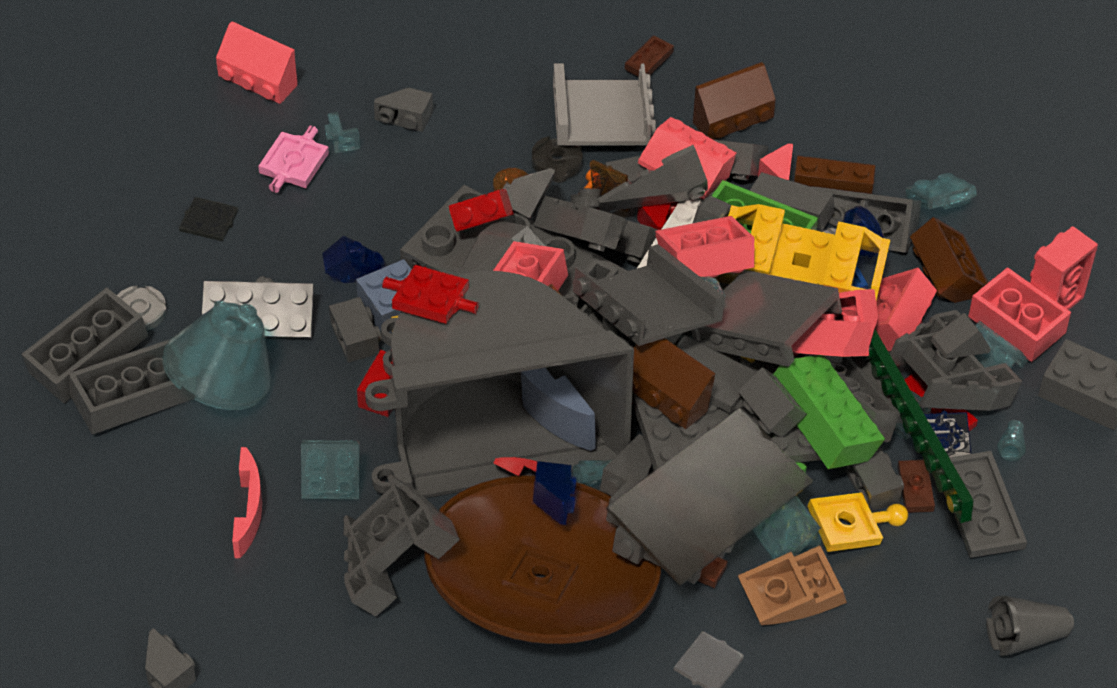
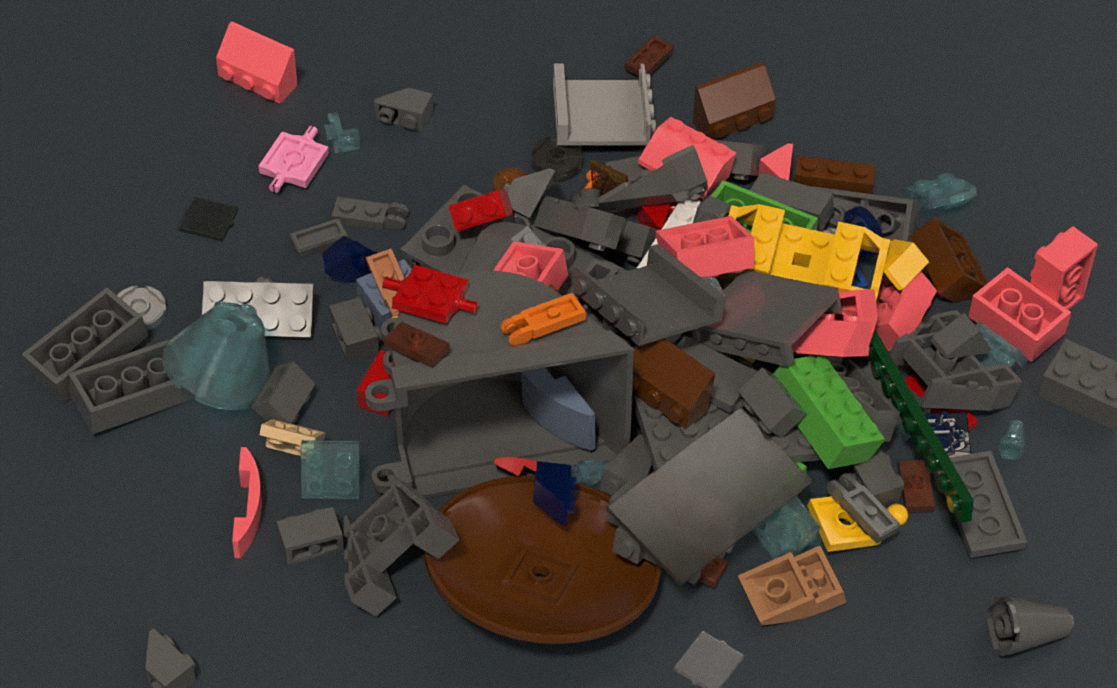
(284, 394): none -> dark grey brick
(287, 436): none -> tan bracket
(310, 535): none -> dark grey brick
(317, 237): none -> dark grey tile
(370, 213): none -> dark grey hinge
(384, 265): none -> nougat hinge
(417, 344): none -> copper plate
(543, 319): none -> orange hinge
(863, 507): none -> dark grey hinge
(903, 262): none -> yellow slope

